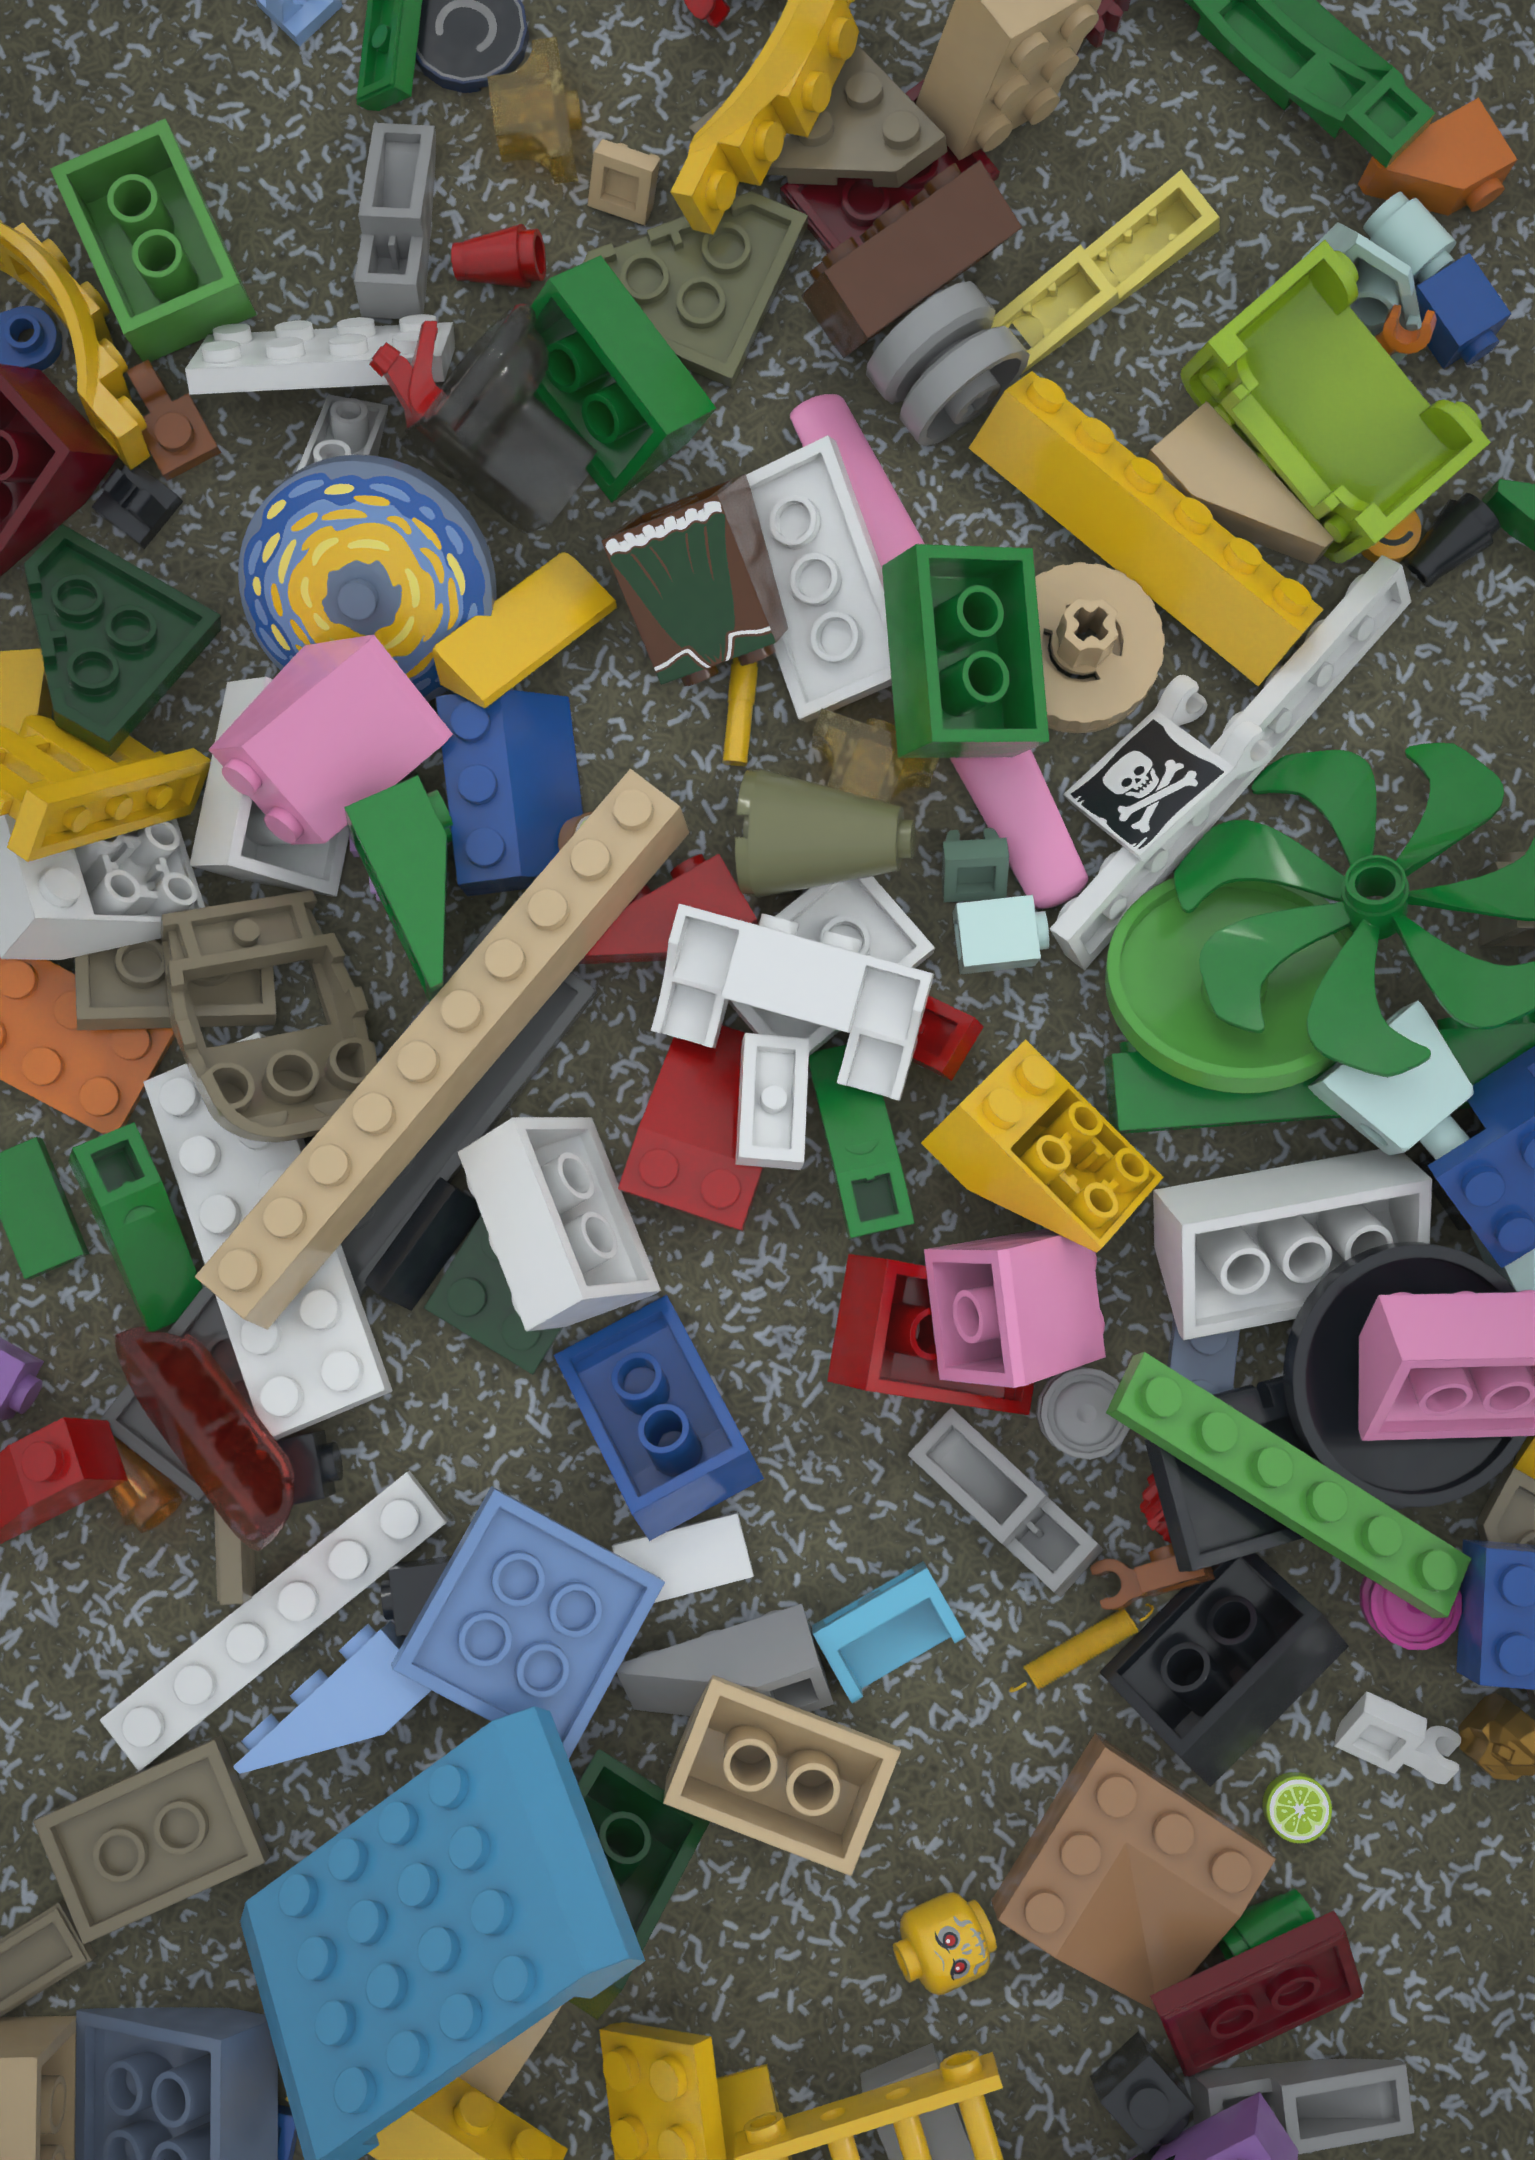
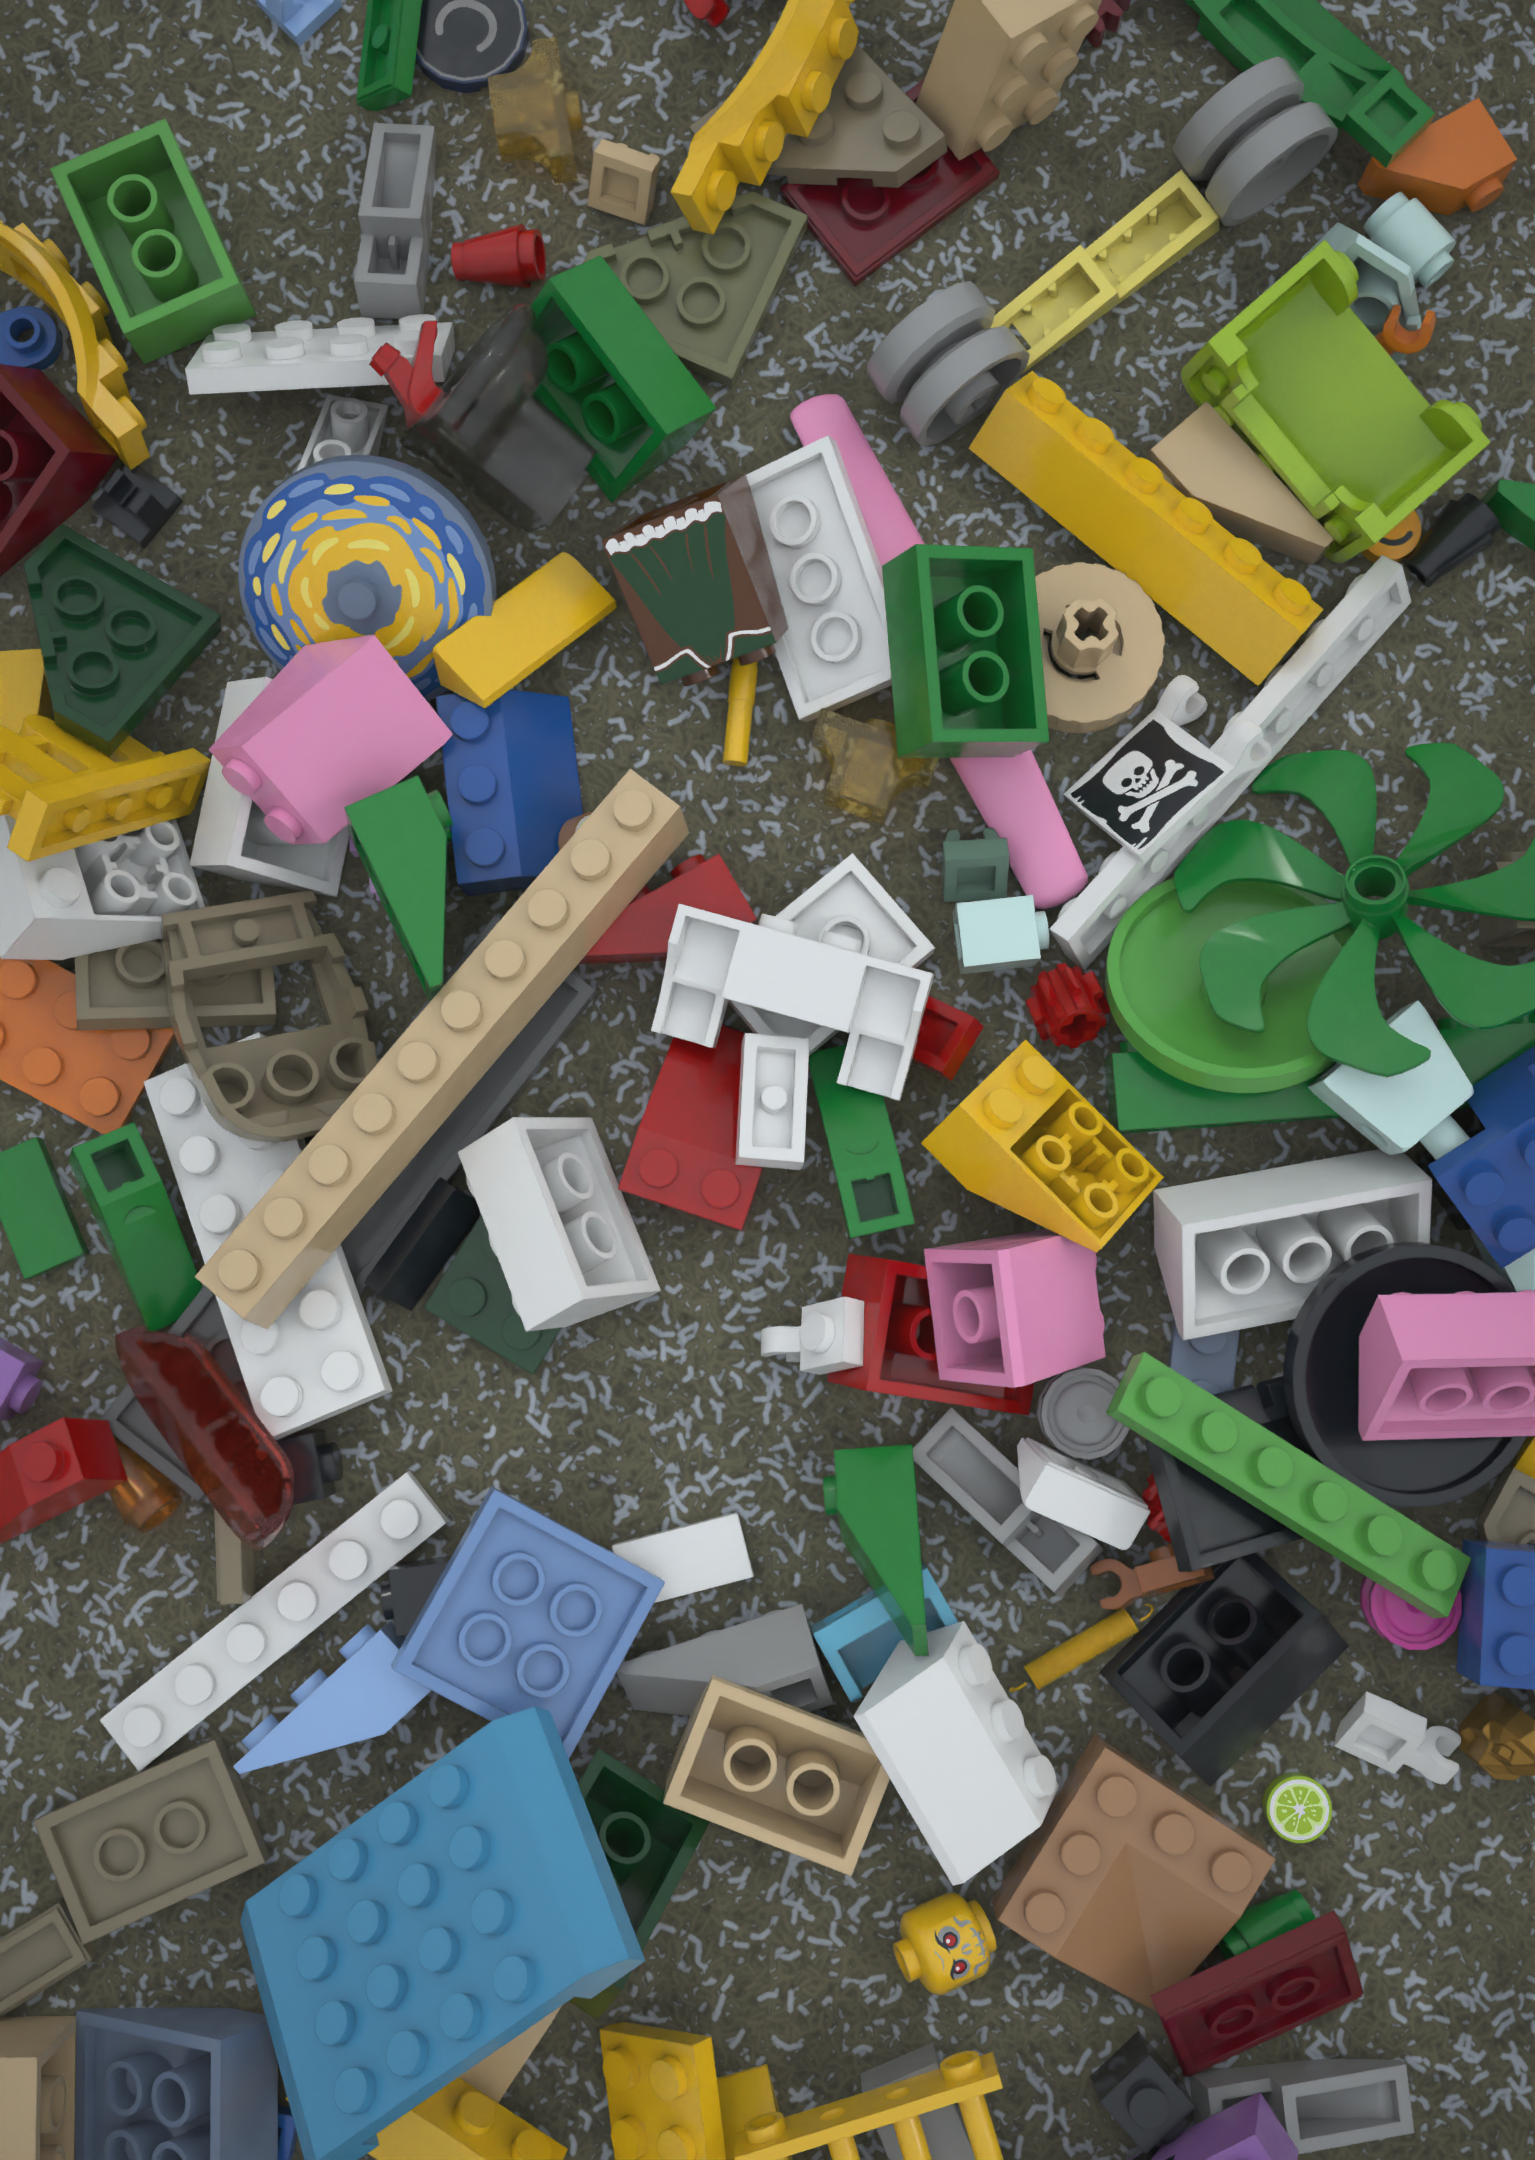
(174, 428): dark orange plate -> none
(658, 1418): blue slope -> none
(814, 835): olive cone -> none
(826, 1340): none -> white plate
(880, 1528): none -> green slope
(908, 255): reddish brown brick -> none
(957, 1751): none -> white slope
(1067, 1006): none -> red gear
(1079, 1495): none -> white slope
(1254, 141): none -> light grey wheel
(1465, 310): blue brick -> none

